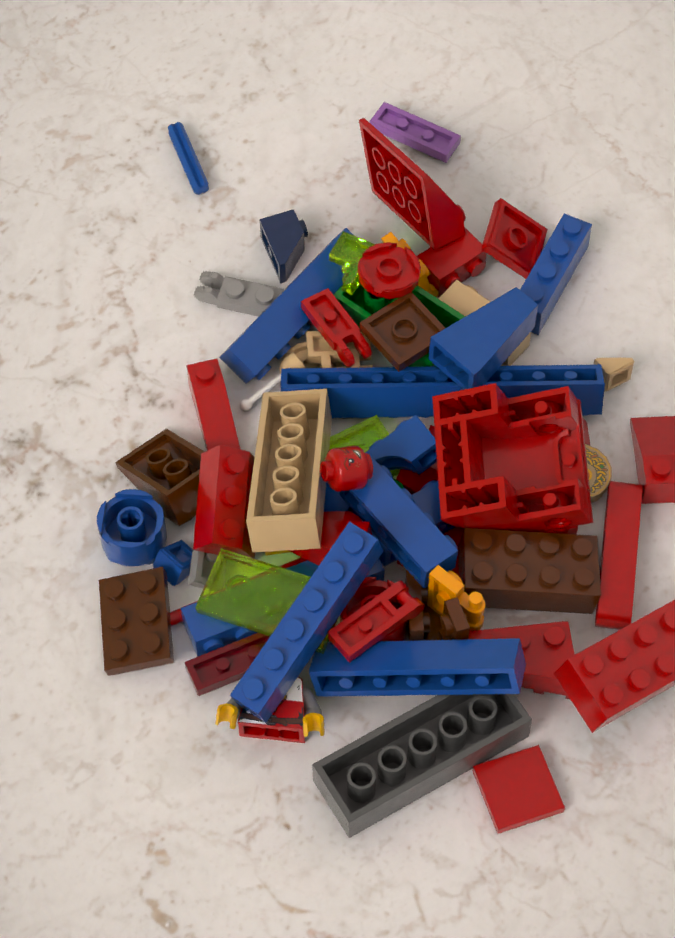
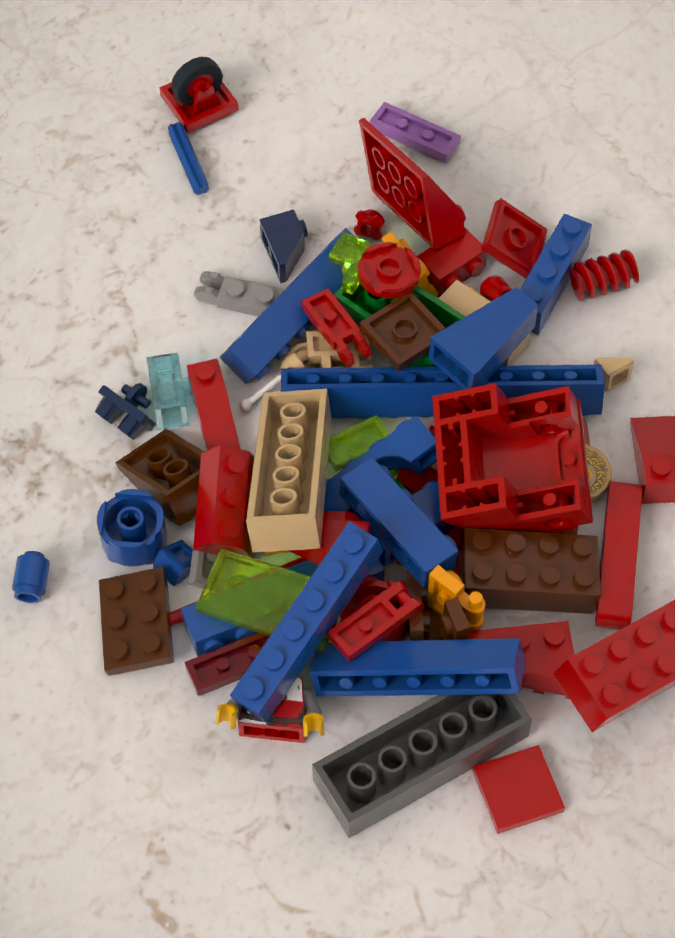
(30, 577): none -> blue brick
(135, 419): none -> dark blue hips
(168, 391): none -> clear light blue brick
(198, 94): none -> plate
(346, 468): red head -> none
(370, 218): none -> red plate
(494, 287): none -> red cone
(602, 273): none -> red piece

